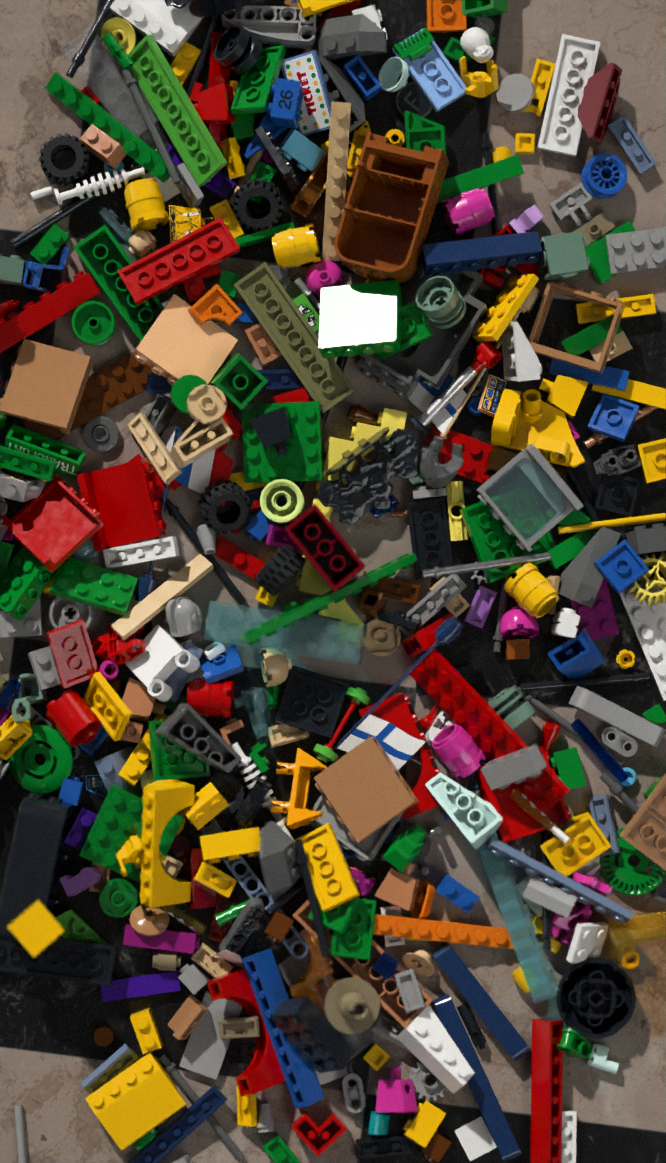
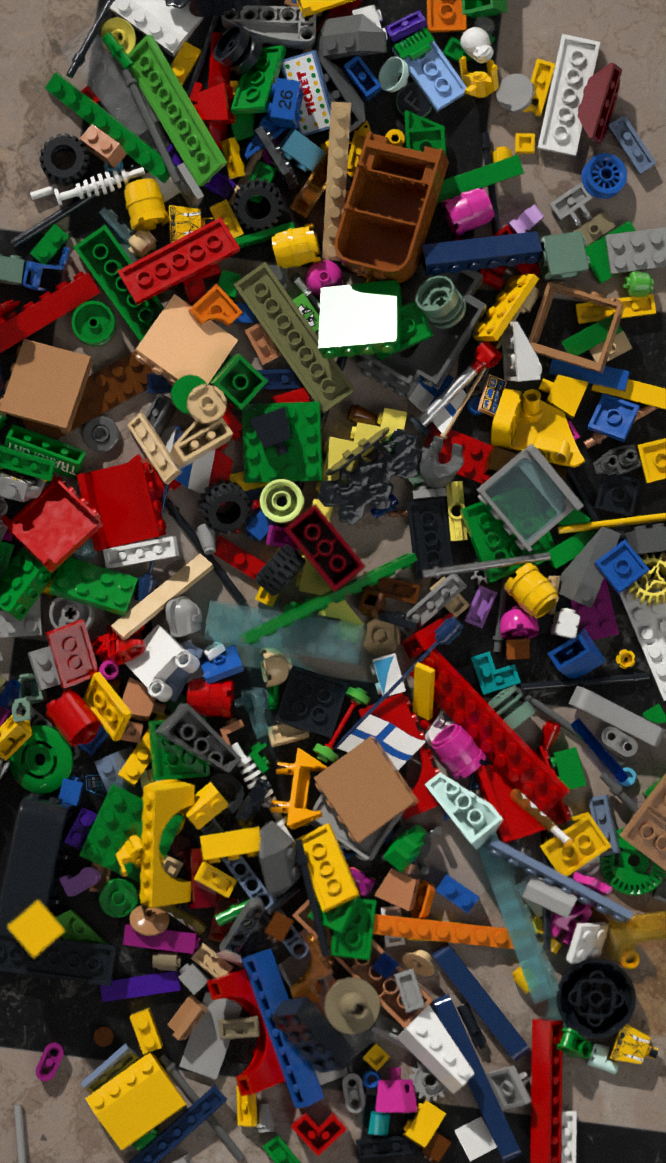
(49, 1061): none -> magenta plate
(371, 1085): none -> blue plate
(387, 673): none -> white brick
(406, 26): none -> dark purple plate
(423, 691): none -> yellow tile
(490, 678): none -> teal plate
(509, 1087): none -> light grey tile
(514, 767): light grey brick -> none
(632, 1046): none -> torso
(638, 284): none -> bright green head

